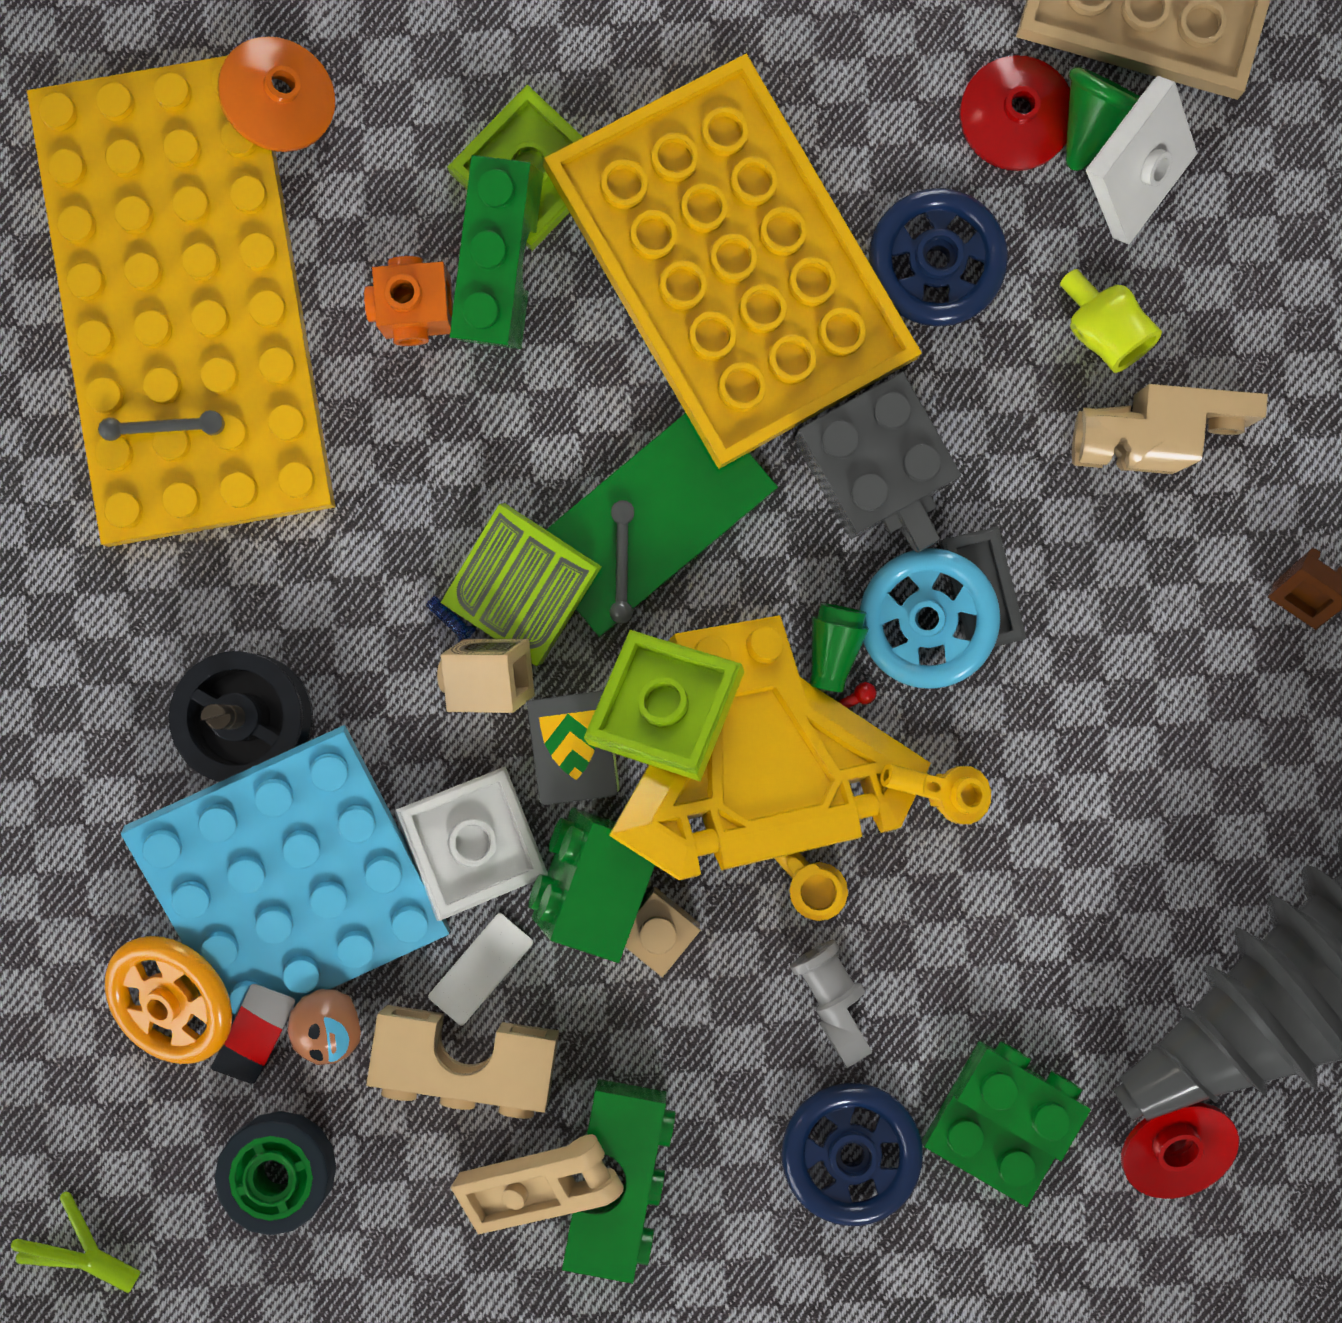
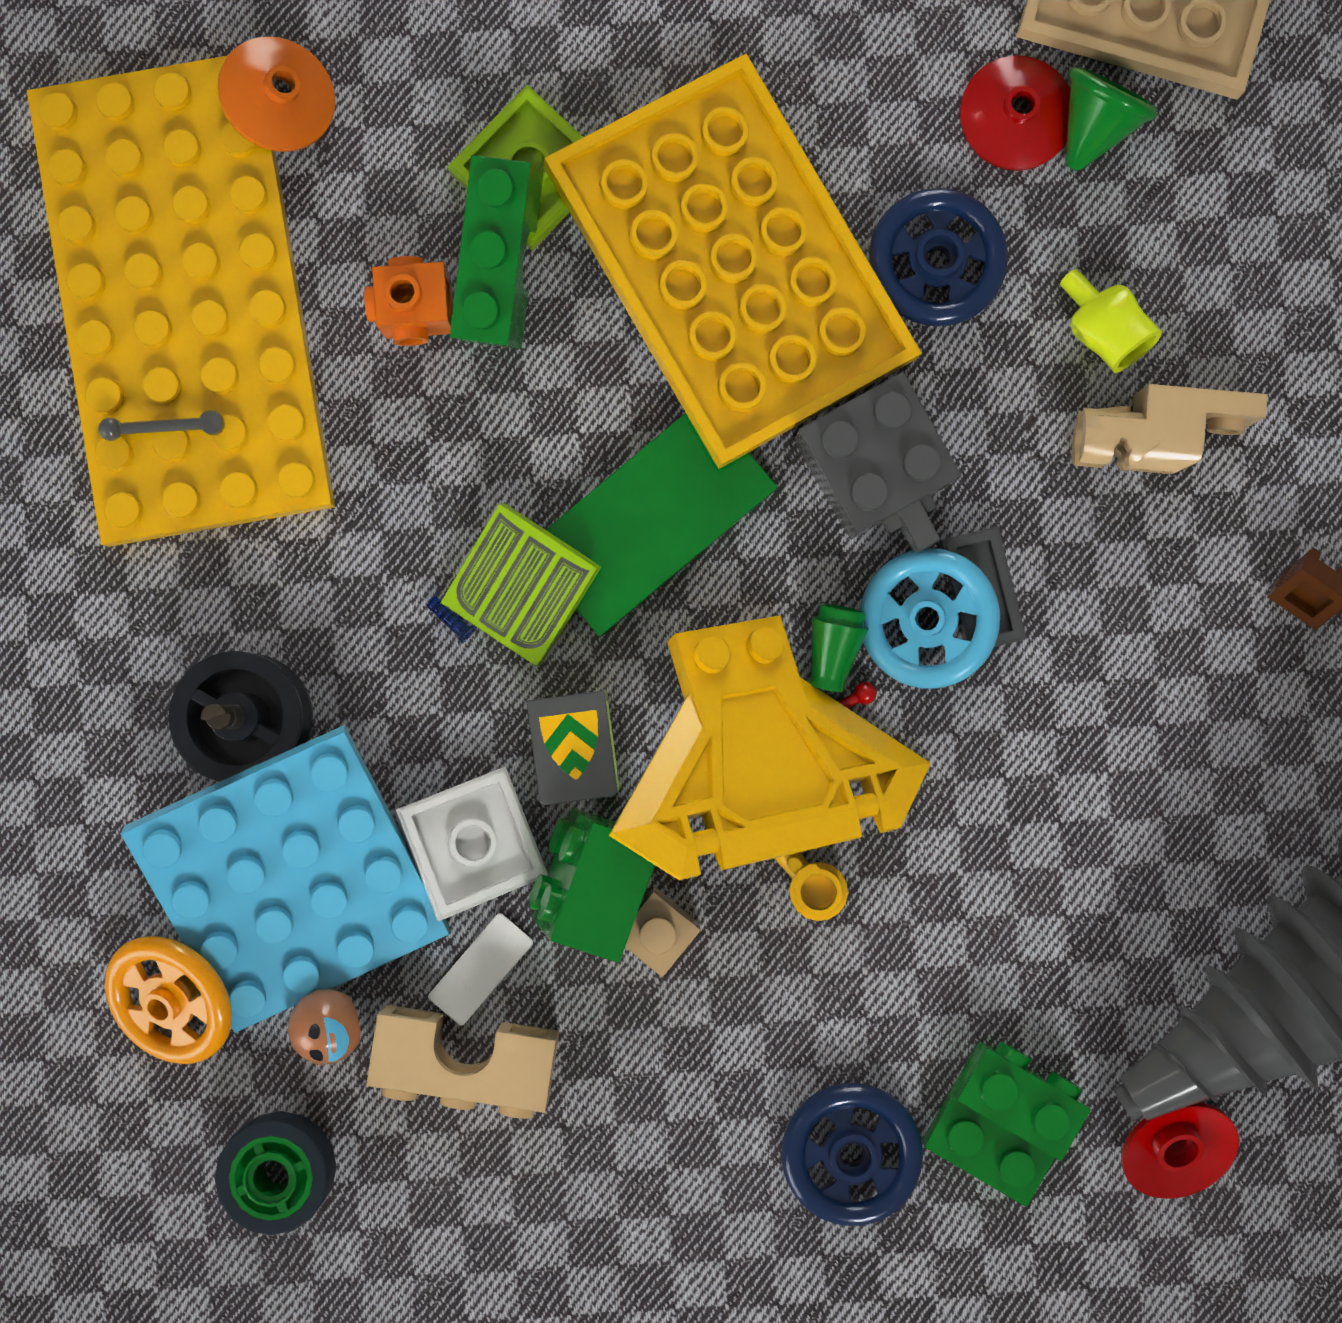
(92, 1261): lime plant -> none
(253, 1033): sticker -> none
(486, 675): tan brick -> none
(537, 1186): tan plate -> none
(622, 514): dark grey hinge -> none
(630, 1128): green arch -> none
(664, 705): lime tile -> none
(834, 994): light grey connector -> none
(958, 794): yellow plate -> none
(1142, 159): white plate -> none

